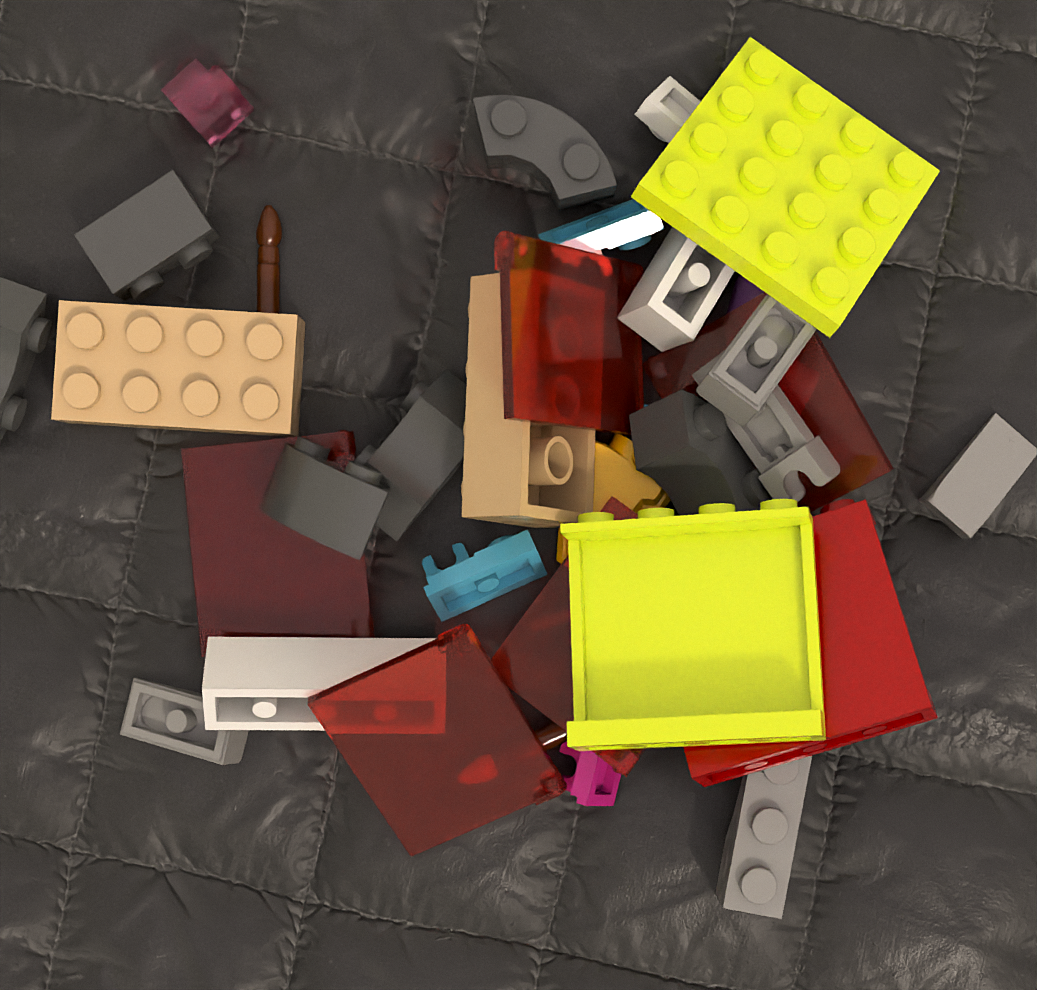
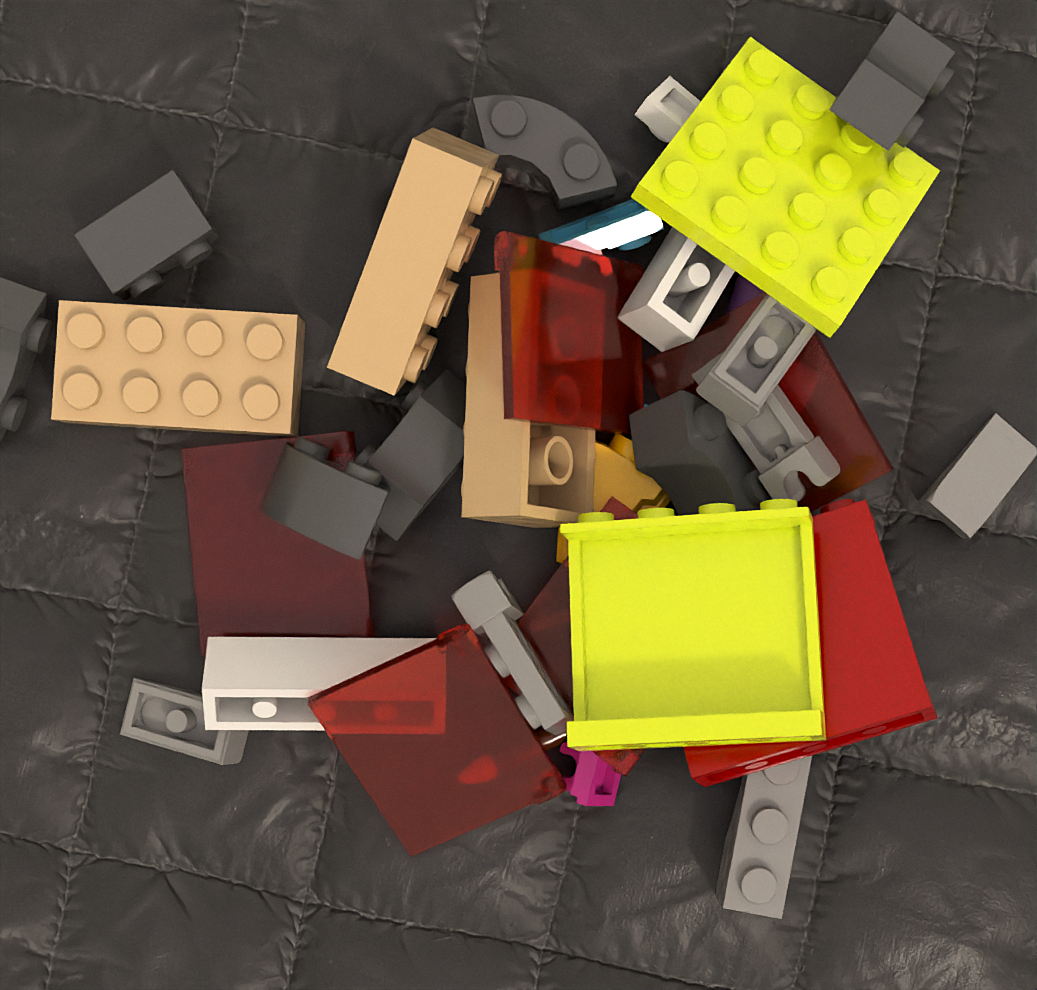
(208, 101): clear pink brick -> none
(268, 258): reddish brown piece -> none
(412, 260): none -> tan brick
(485, 576): medium azure plate -> none
(492, 614): none -> light grey plate
(893, 83): none -> dark grey brick

